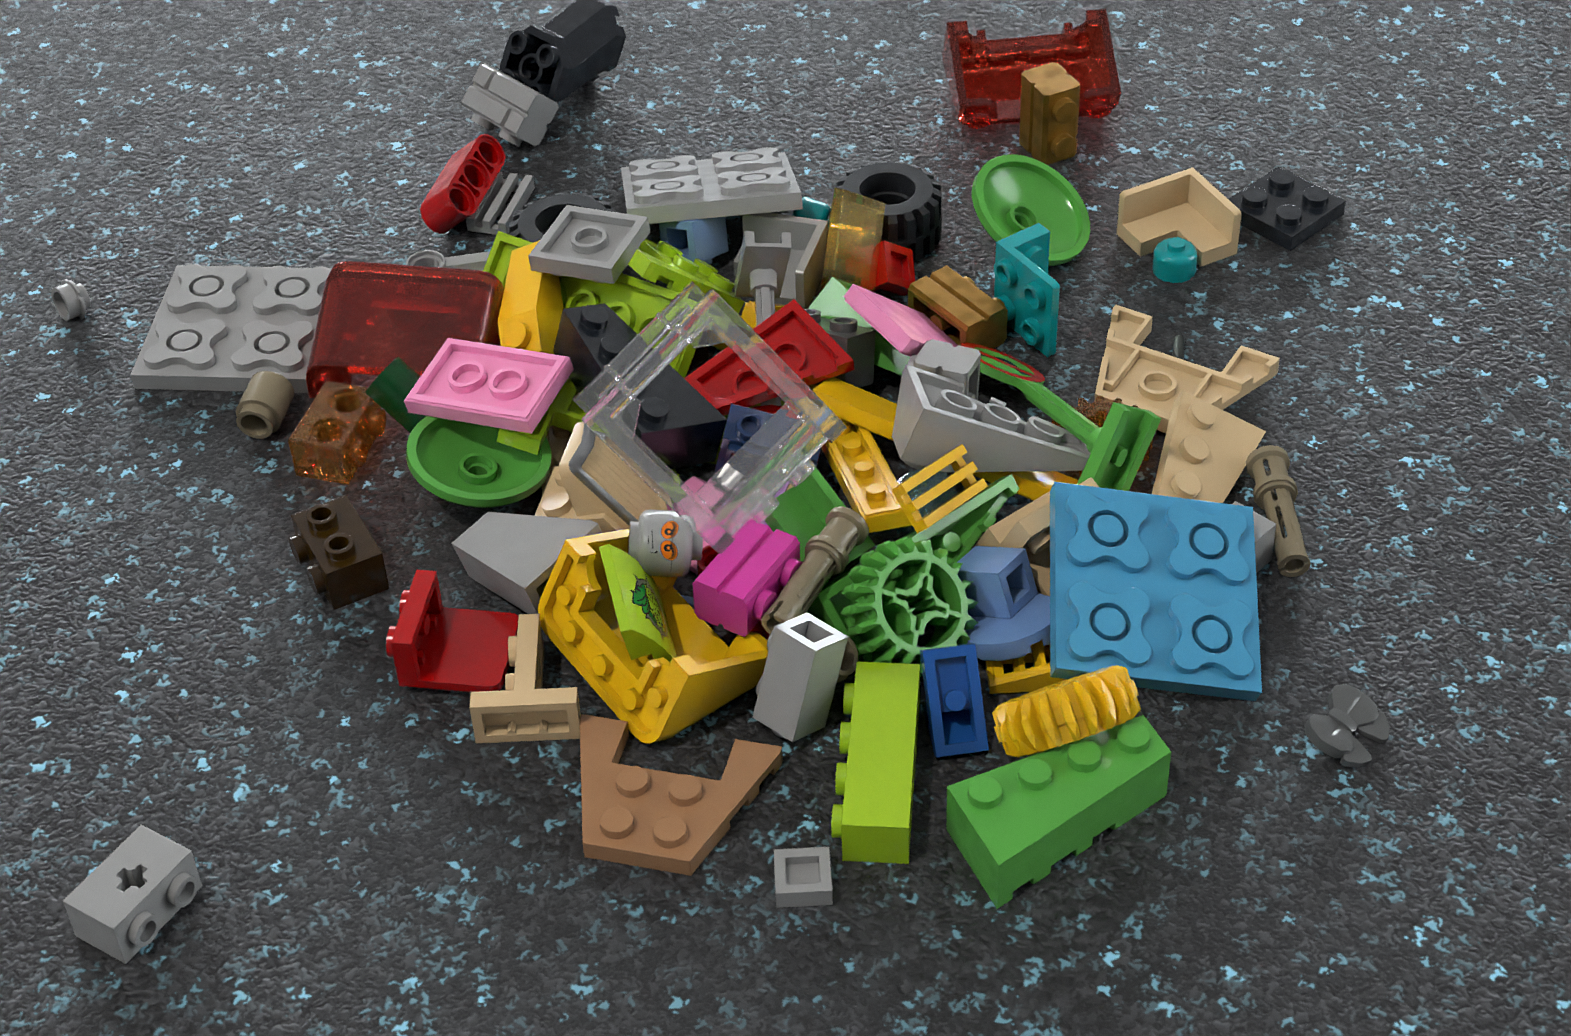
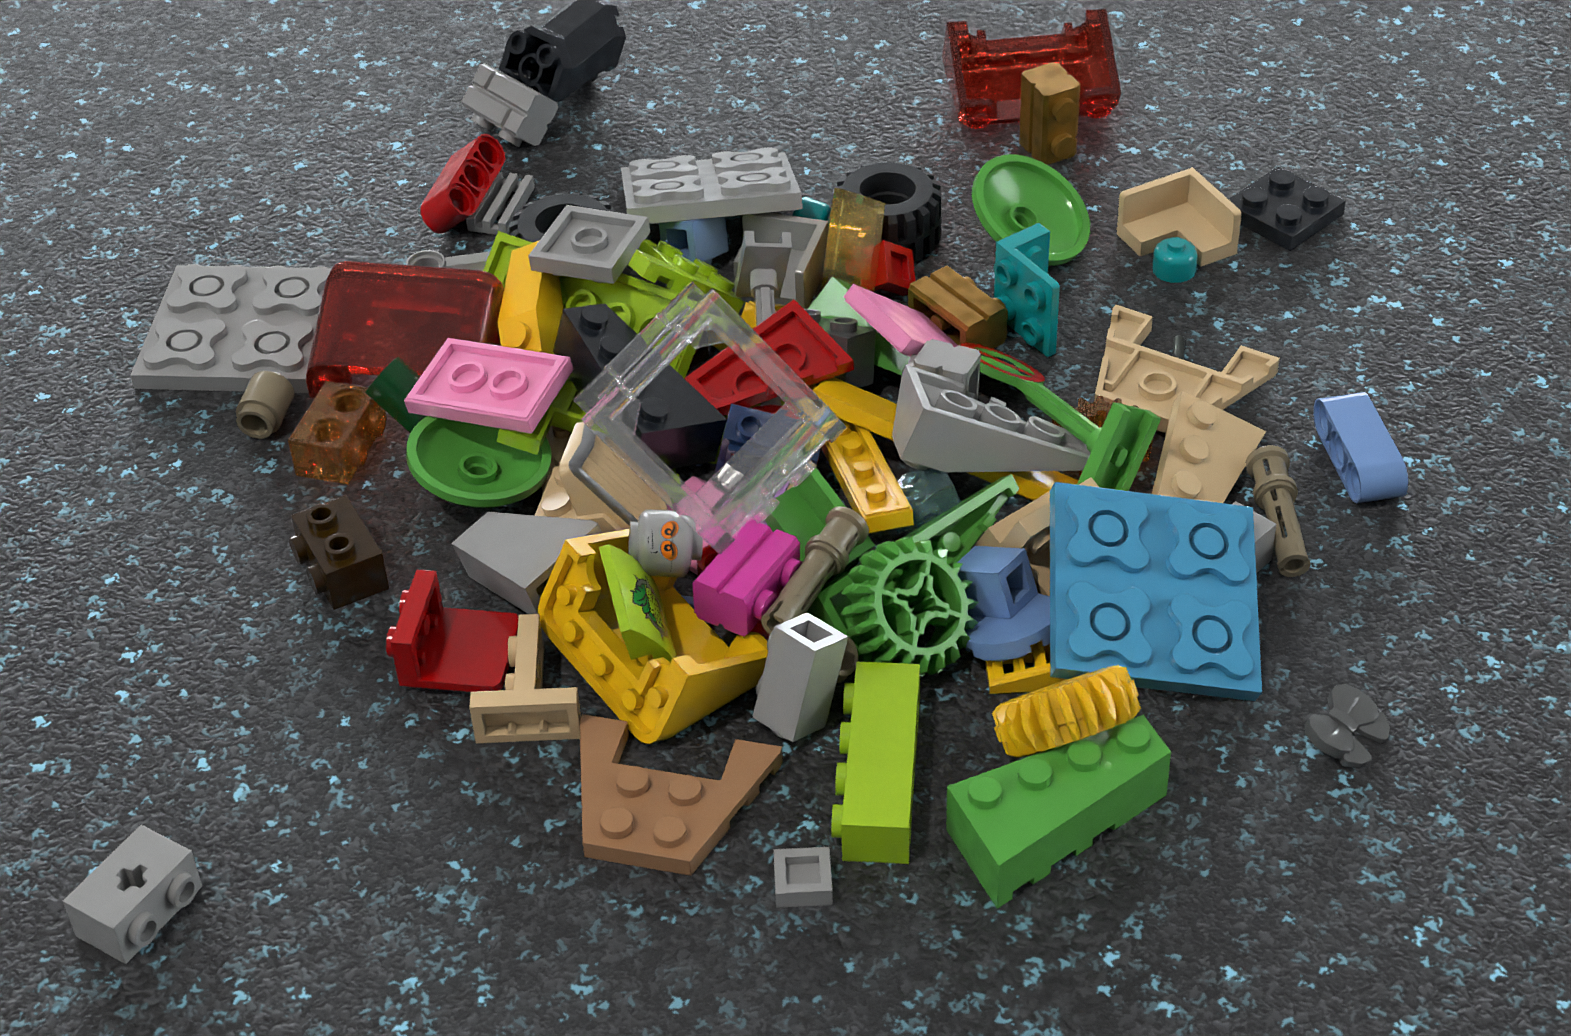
(70, 300): light grey plate -> none
(953, 700): blue slope -> none
(962, 473): yellow tile -> none
(1360, 447): none -> medium blue beam

